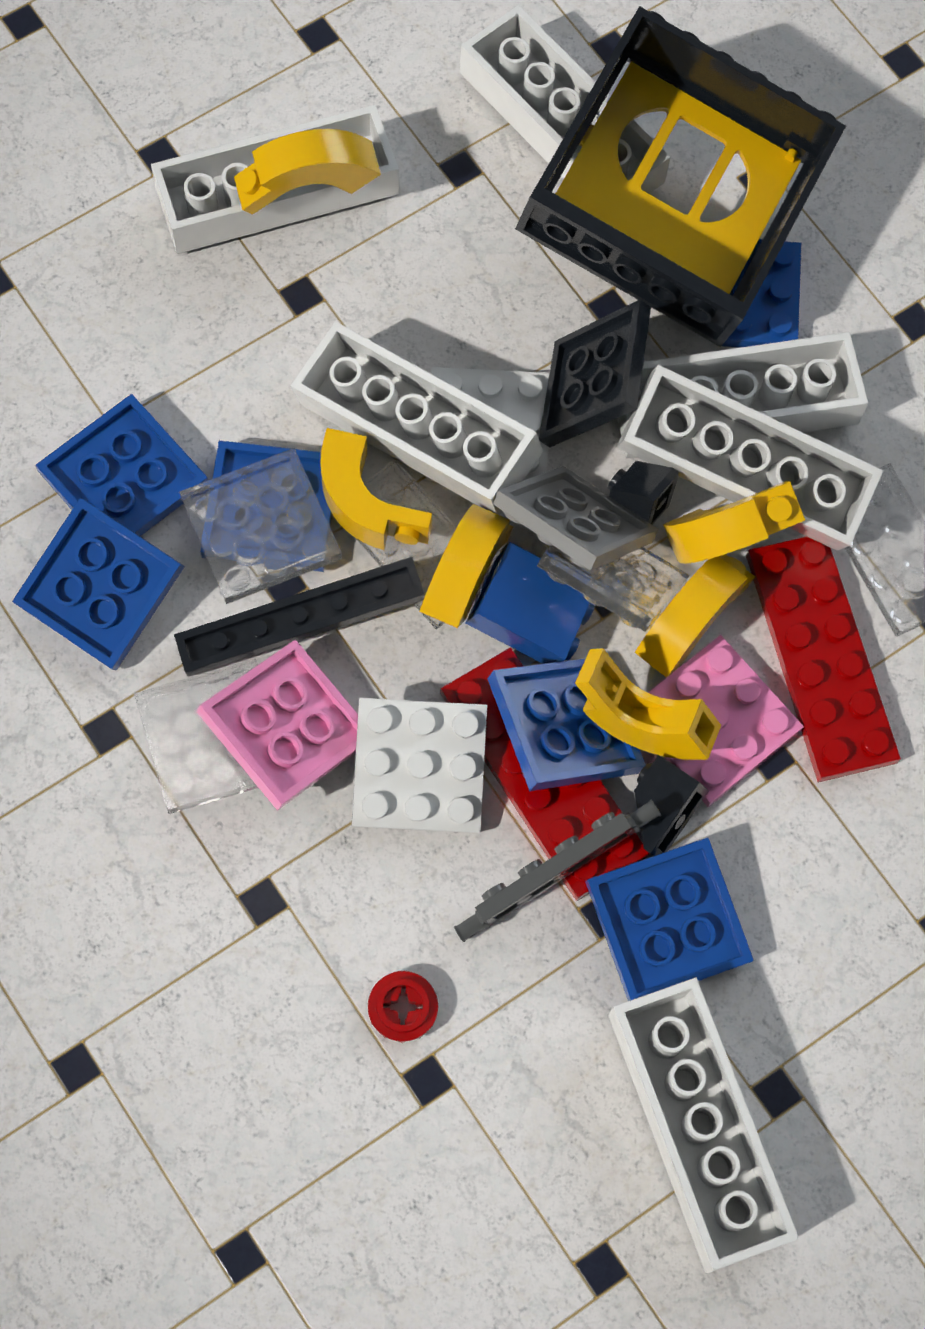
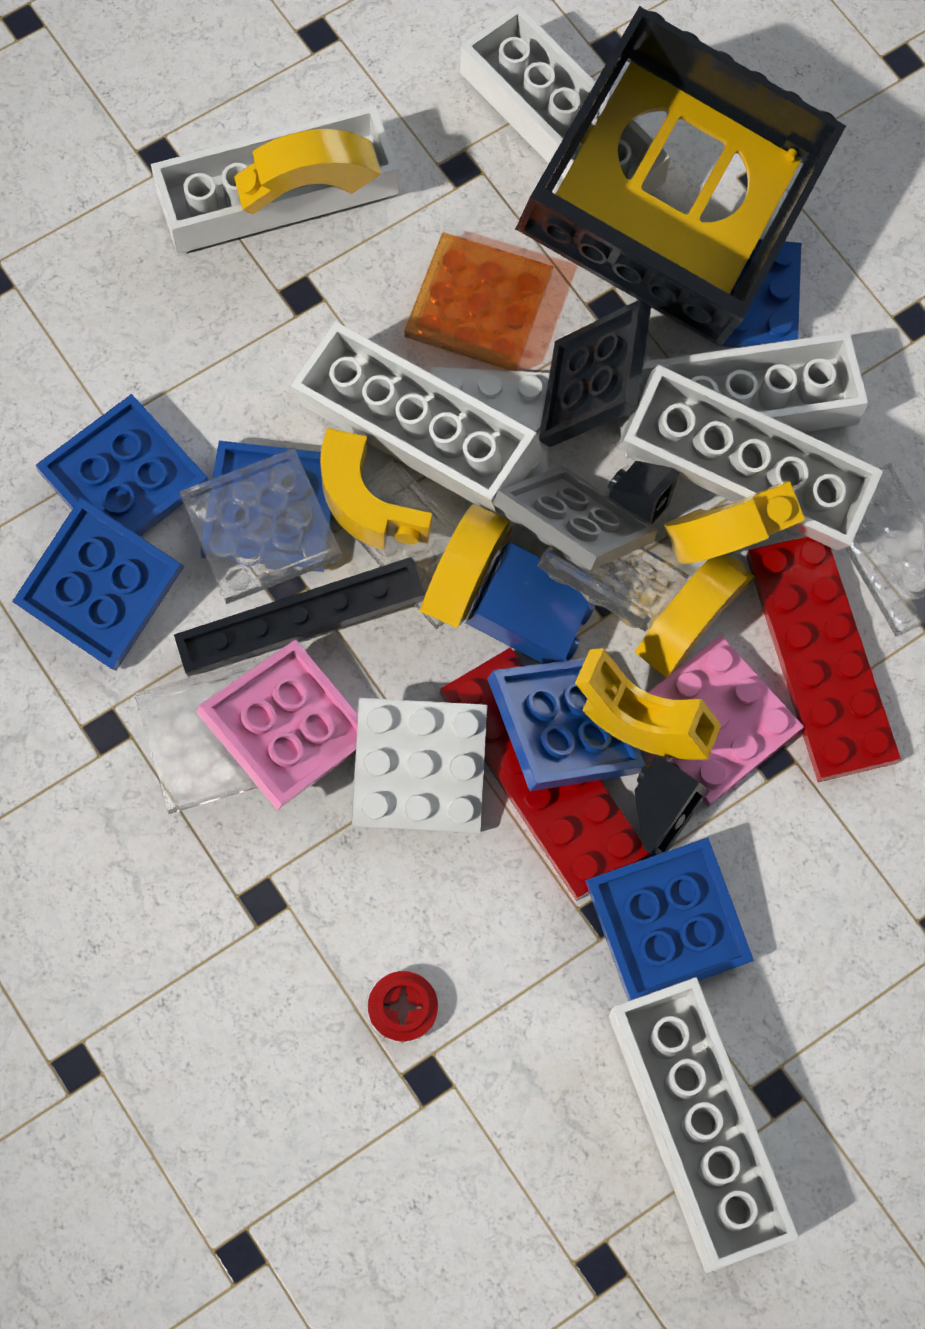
(478, 301): none -> clear orange plate
(570, 856): dark grey plate -> none

